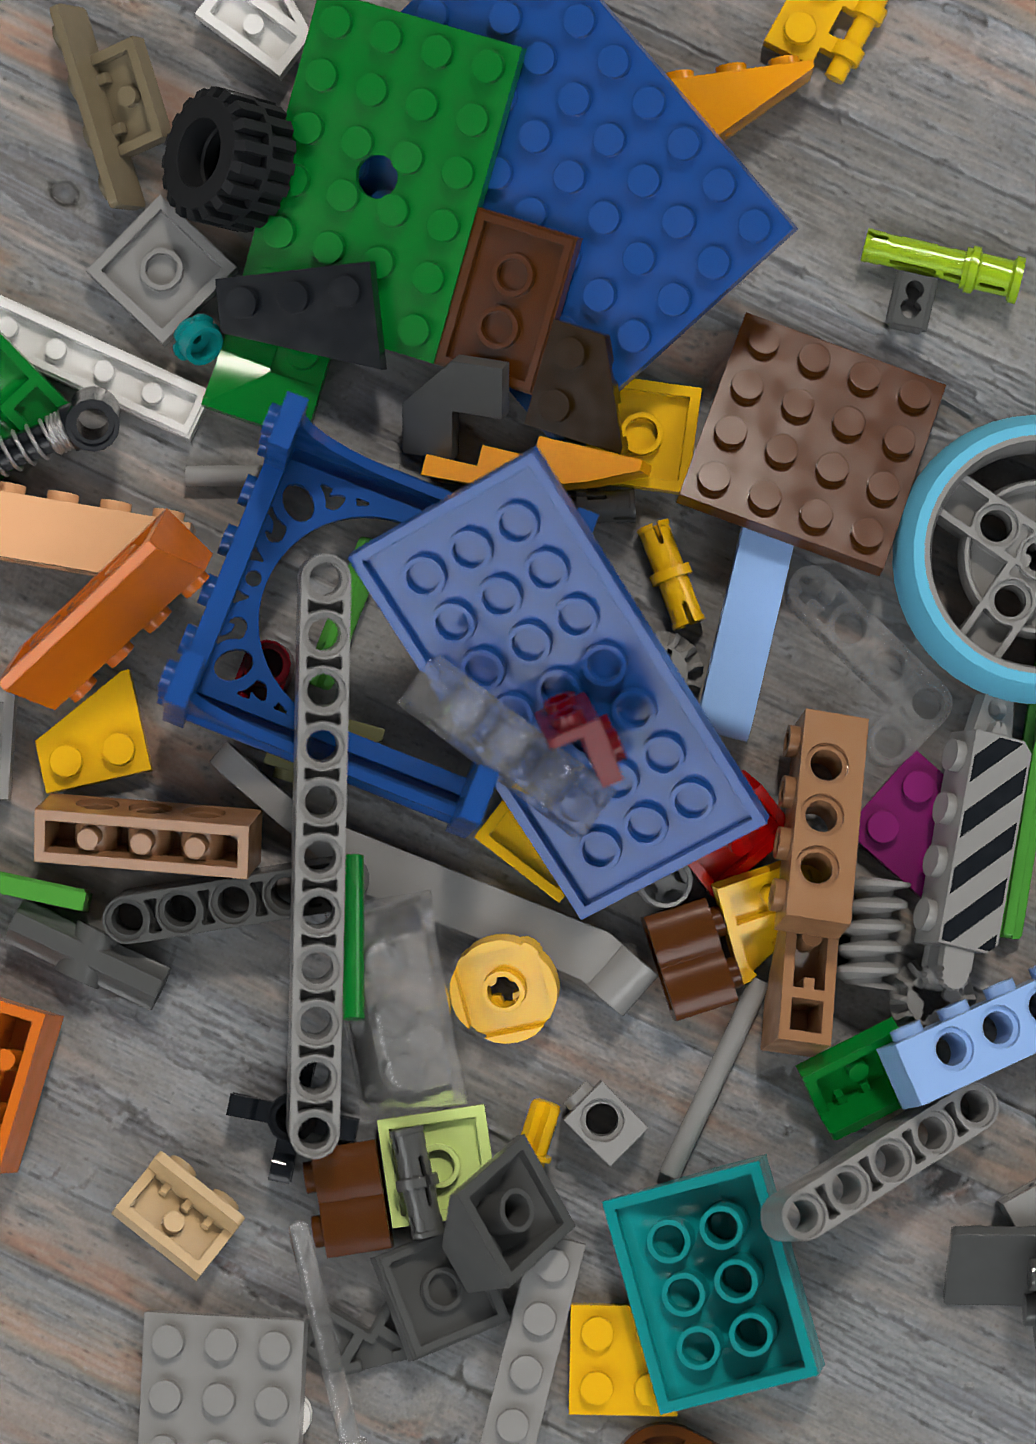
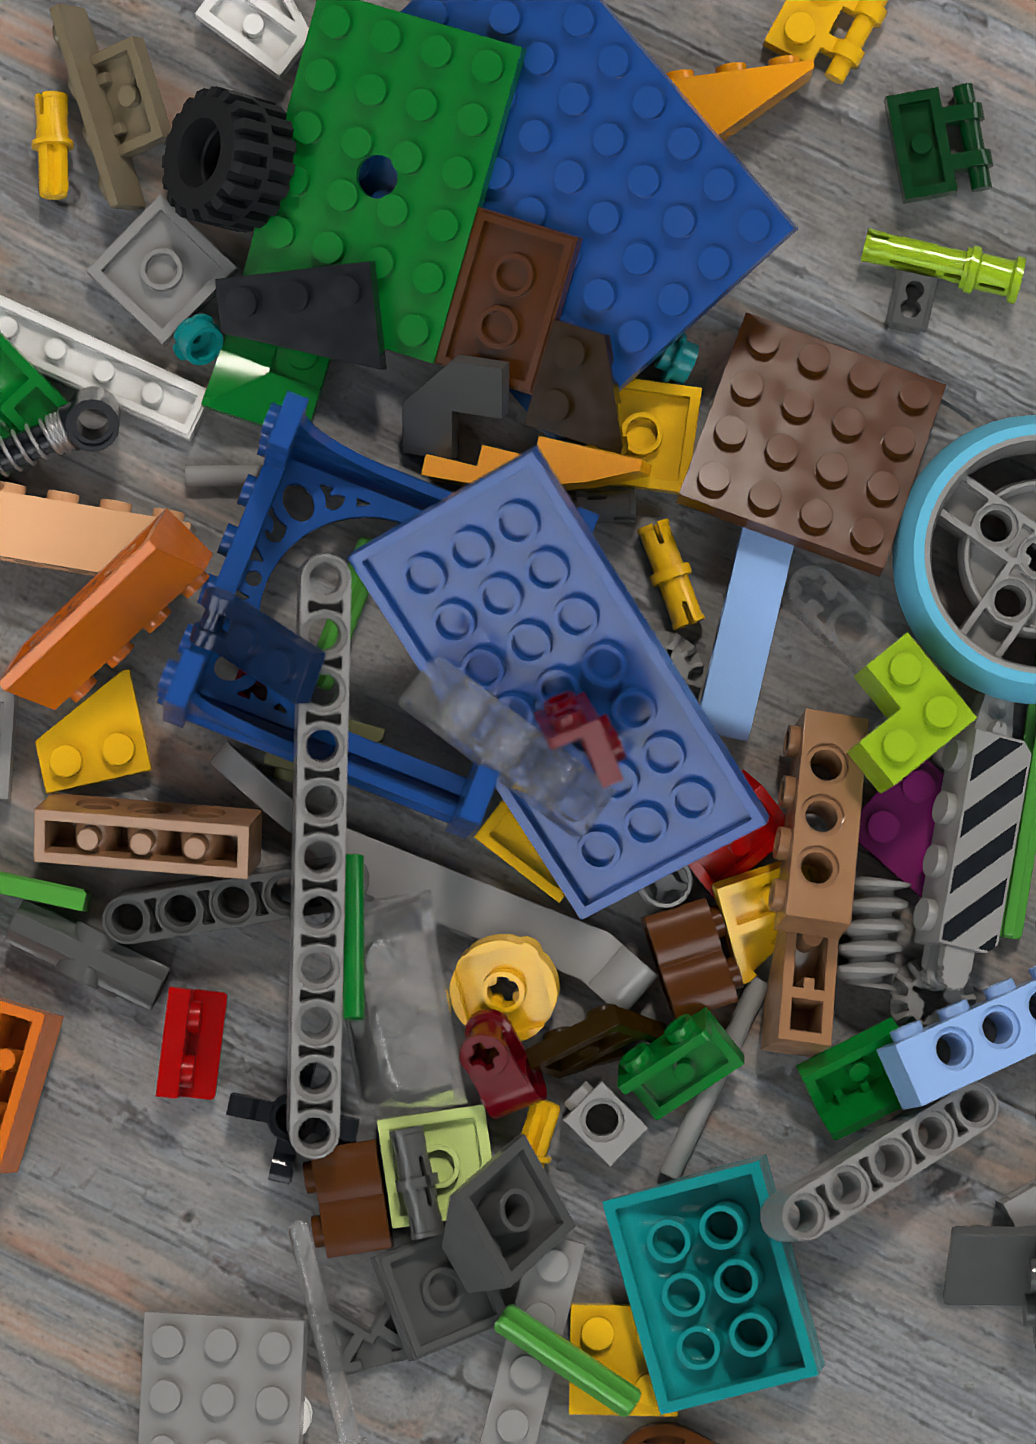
(52, 143): none -> yellow axle
(179, 1214): tan bracket -> none
(191, 1043): none -> red bracket
(259, 645): none -> dark blue plate
(499, 1065): none -> dark red piece
(567, 1360): none -> bright green axle
(591, 1041): none -> dark brown wing
(677, 360): none -> teal plate
(679, 1063): none -> green bracket
(919, 711): none -> lime brick
(922, 145): none -> dark green plate

